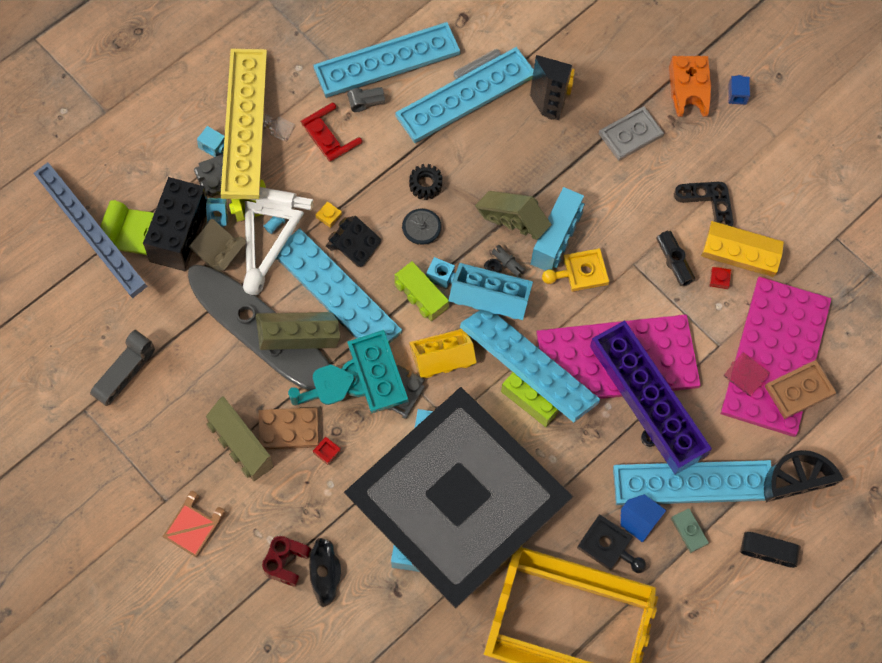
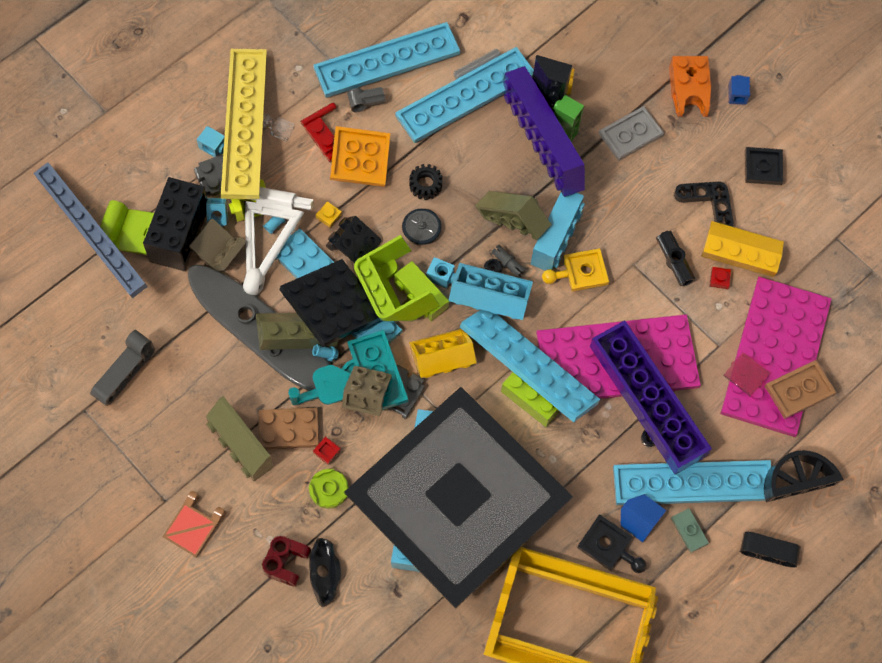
(328, 488): none -> lime tile
(329, 353): none -> medium azure pin
(330, 302): none -> black plate
(360, 156): none -> light orange plate
(366, 390): none -> dark tan bracket
(376, 269): none -> lime windscreen
(544, 131): none -> dark purple brick
(569, 115): none -> bright green brick
(763, 165): none -> black plate

